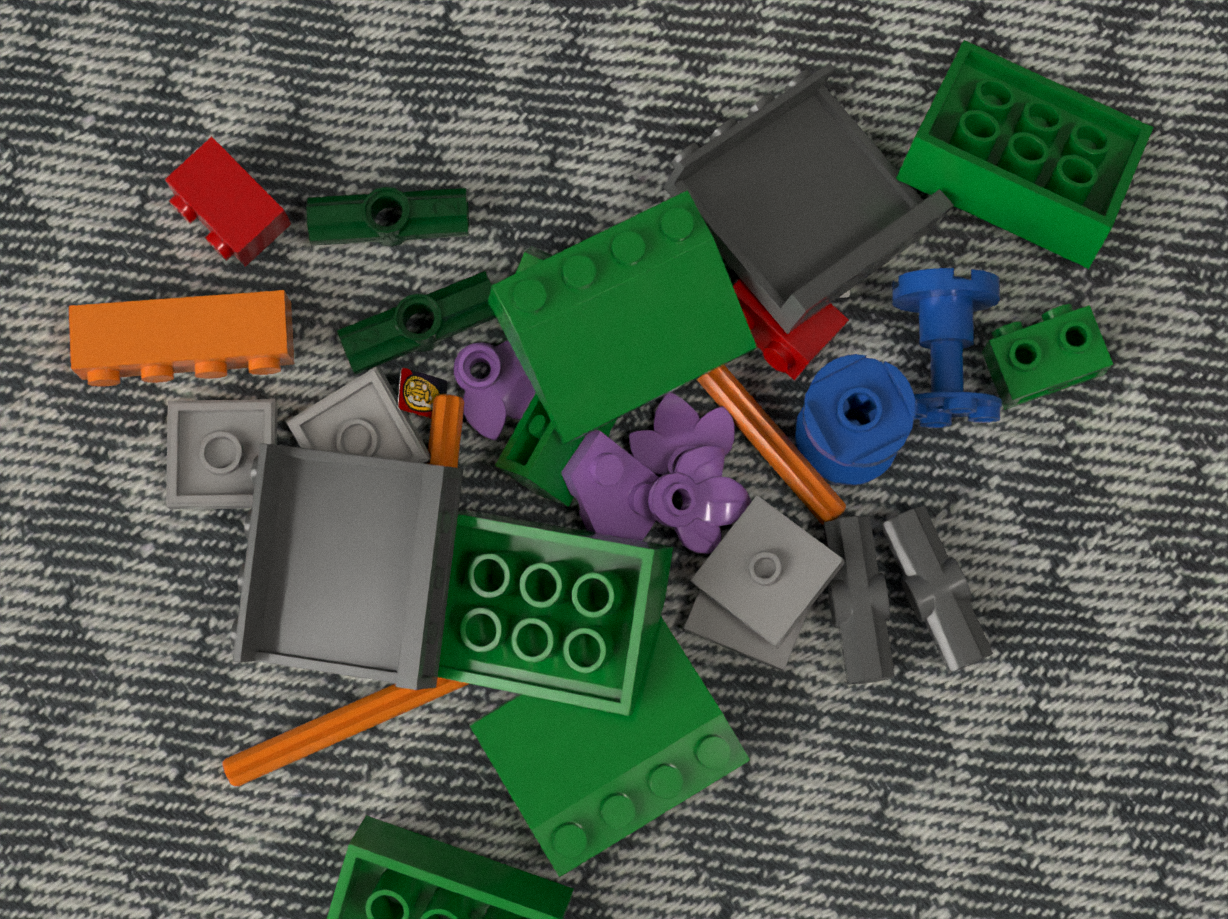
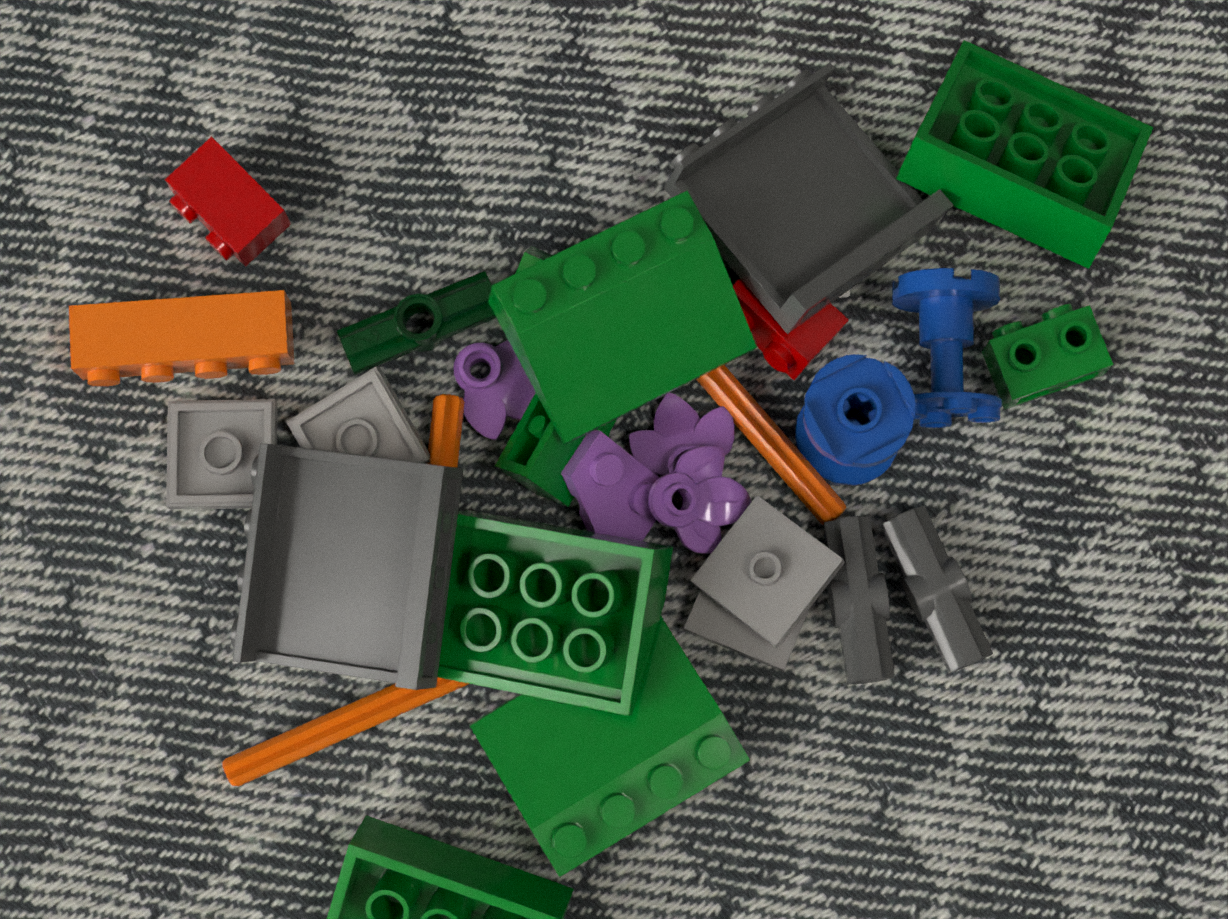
(353, 217): dark green piece -> none
(418, 392): sticker -> none

